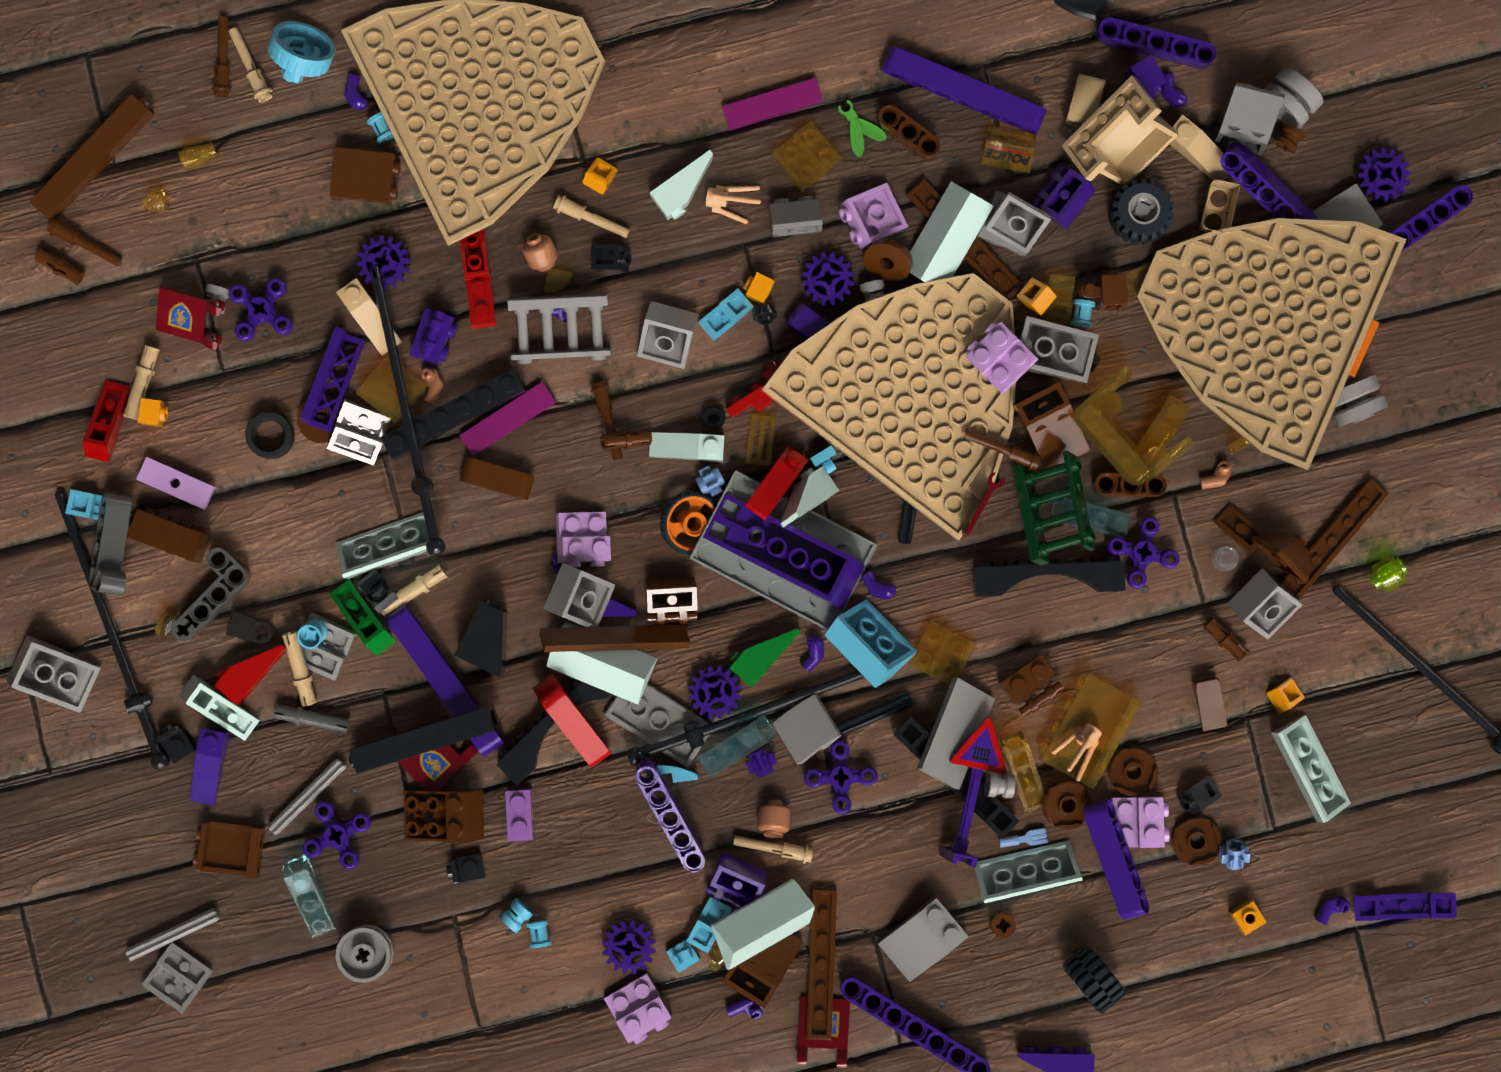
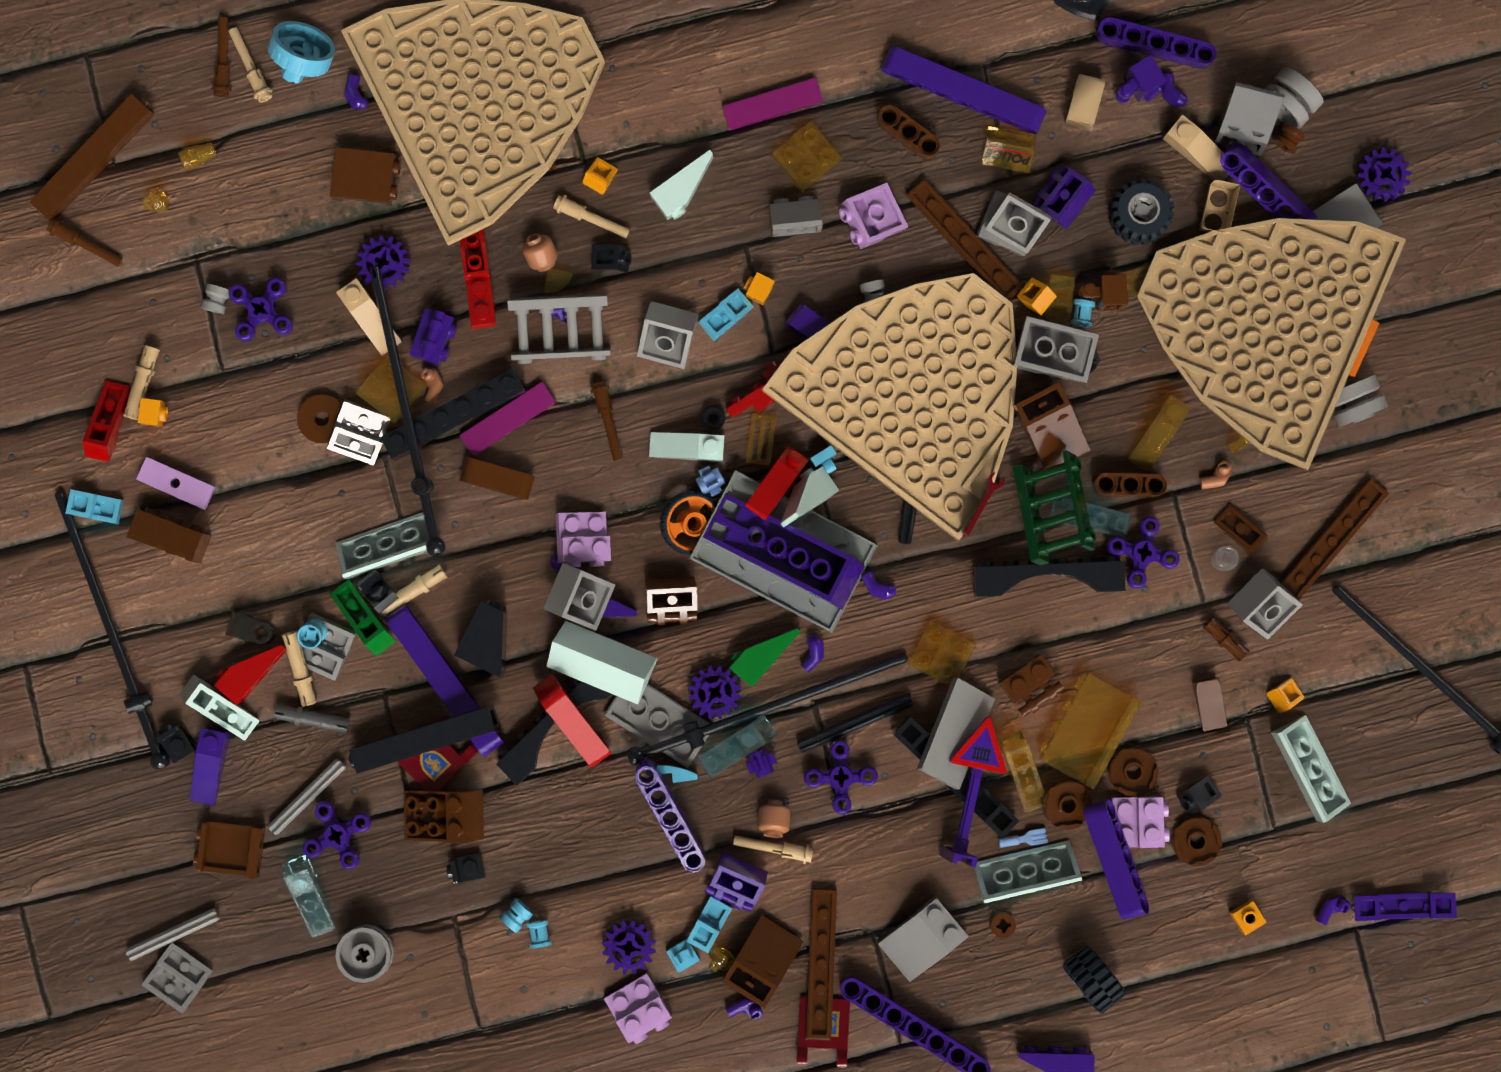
(52, 674): light grey slope -> none
(59, 266): reddish brown pin -> none
(110, 544): dark grey beam -> none
(164, 624): clear yellow tile -> none
(185, 316): dark red flag -> none
(208, 597): dark grey beam -> none
(256, 421): black tyre -> none
(324, 375): dark purple fence -> none
(380, 128): medium azure bush -> none
(519, 814): medium lavender brick -> none
(614, 638): reddish brown tile -> none
(625, 439): reddish brown pin -> none
(719, 197): light nougat plant -> none
(762, 923): light aqua slope -> none
(764, 314): black plate -> none
(807, 729): light grey slope -> none
(839, 276): dark purple gear -> none
(858, 128): bright green piece -> none
(870, 643): medium azure slope -> none
(885, 271): reddish brown tile -> none
(948, 234): light aqua slope -> none
(998, 784): light grey wheel -> none
(1000, 356): lavender plate -> none
(1014, 453): reddish brown pin -> none
(1088, 739): light nougat plant -> none
(1097, 422): clear yellow windscreen -> none
(1120, 135): tan windscreen -> none
(1234, 854): medium blue gear -> none
(1286, 553): reddish brown slope -> none
(1389, 574): clear neon green head -> none
(1429, 218): dark purple beam -> none

